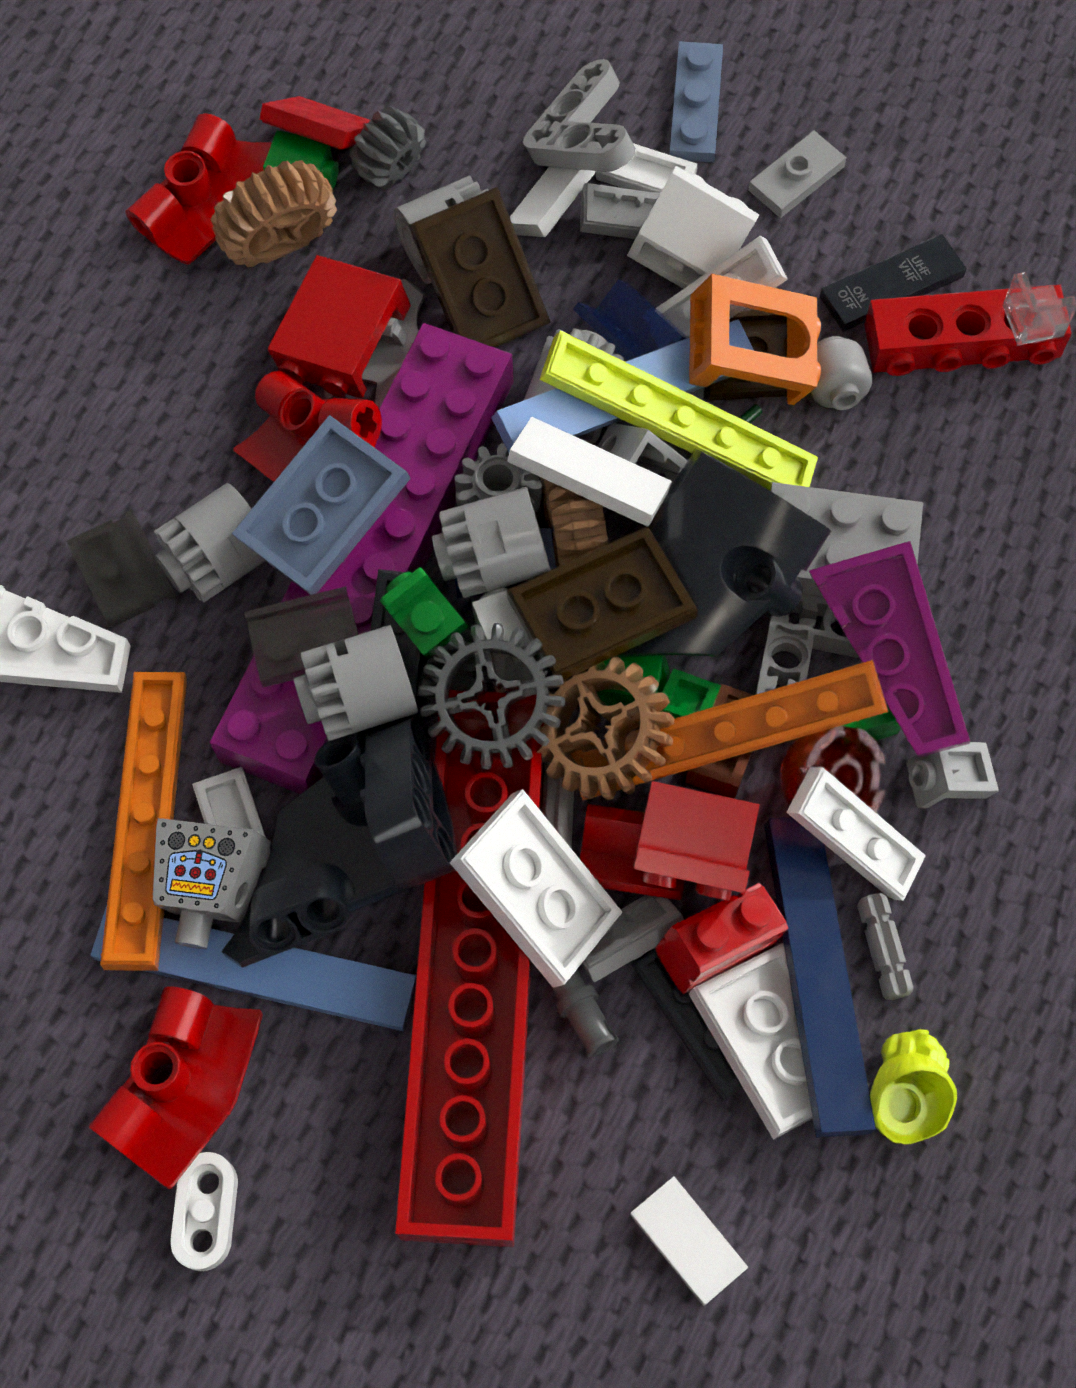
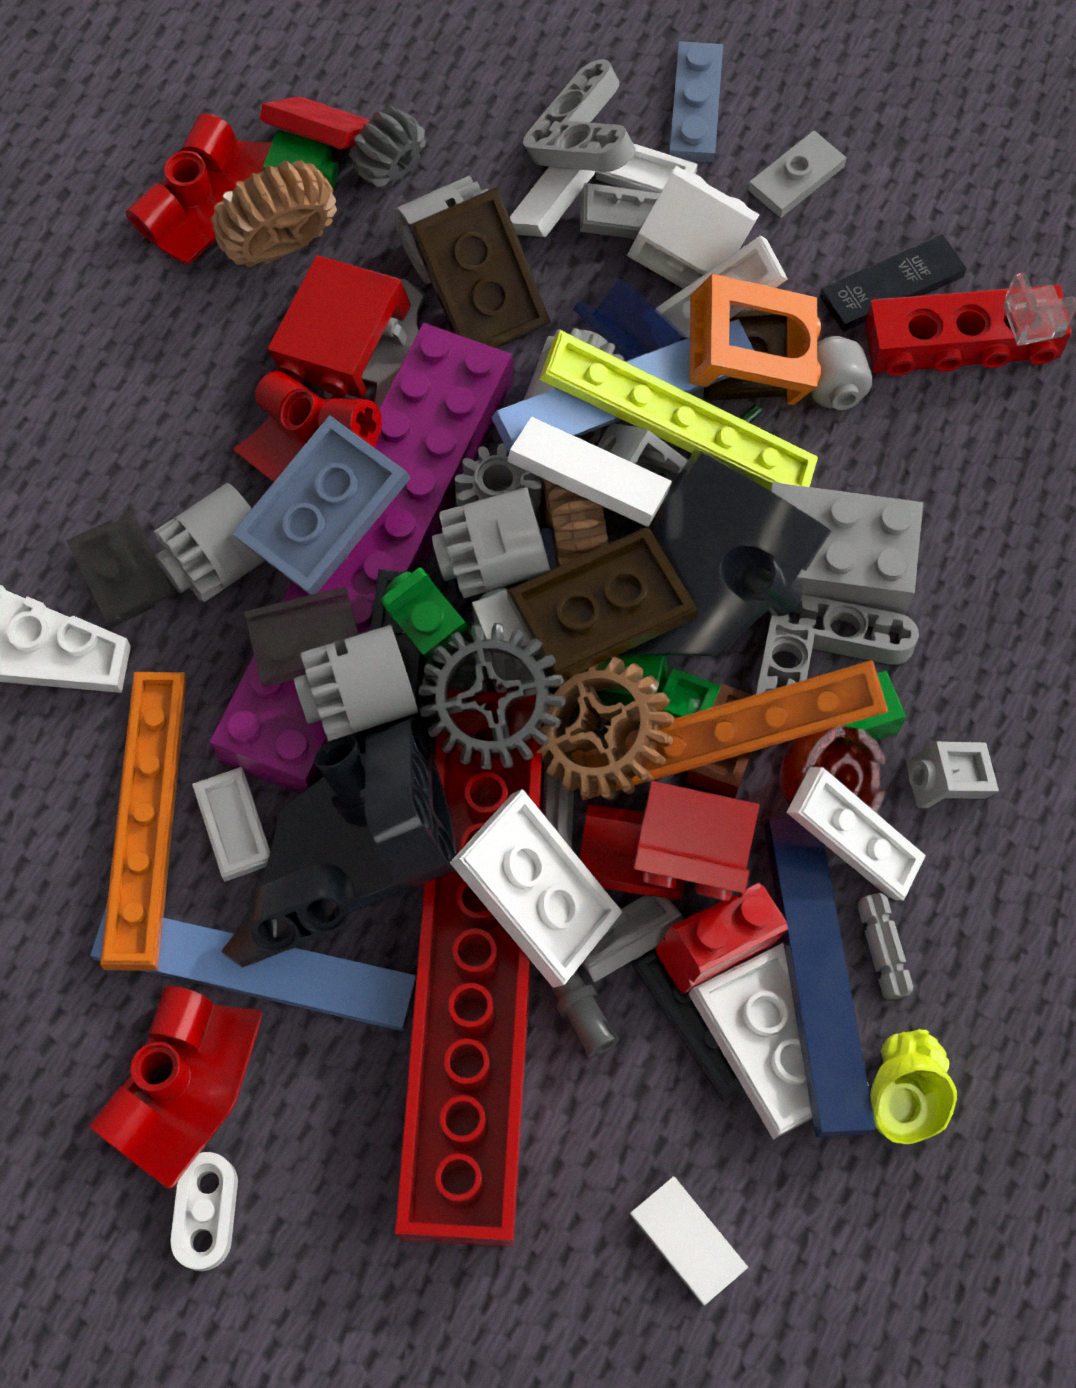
(205, 875): light grey torso -> none
(890, 621): magenta wing -> none

